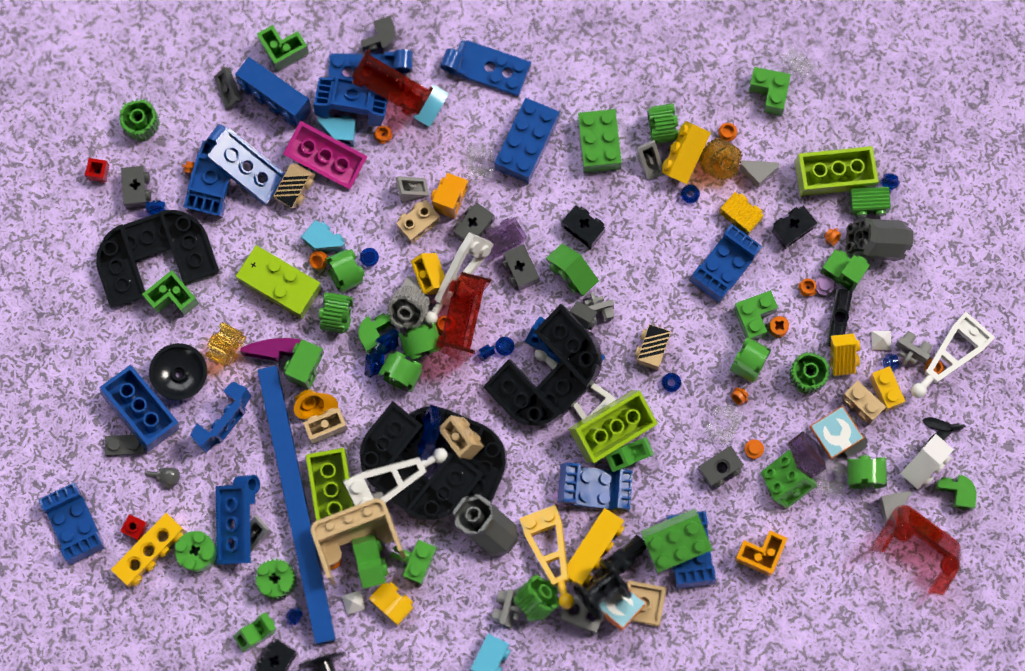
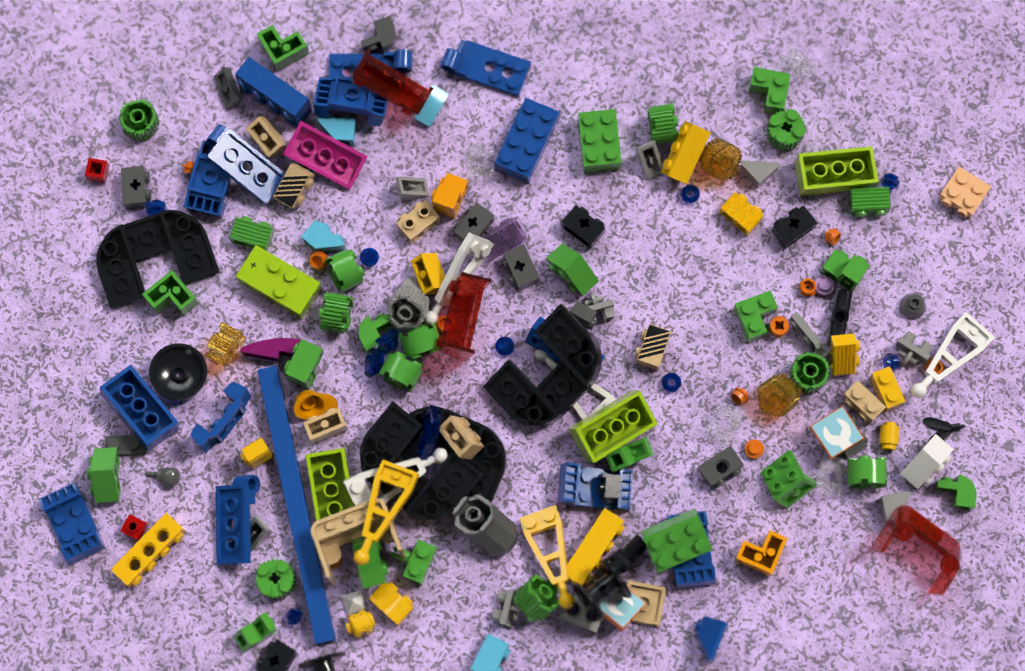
(104, 475): none -> bright green brick
(185, 547): bright green brick -> none
(251, 233): none -> bright green brick
(256, 453): none -> yellow brick
(267, 137): none -> tan brick
(360, 623): none -> yellow head
(383, 139): orange plate -> none
(395, 476): none -> yellow plate
(486, 351): clear blue plate -> none
(609, 487): none -> brick
(709, 636): none -> blue slope
(725, 263): blue plate -> none
(727, 131): orange plate -> none
(750, 360): bright green brick -> none
(778, 395): none -> clear yellow brick
(781, 138): none -> bright green brick
(807, 455): clear purple brick -> none
(809, 337): none -> light grey hinge
(878, 239): dark grey brick -> none
(881, 340): white slope -> none
(889, 436): none -> yellow brick
(910, 309): none -> dark grey cone
(964, 193): none -> light nougat plate

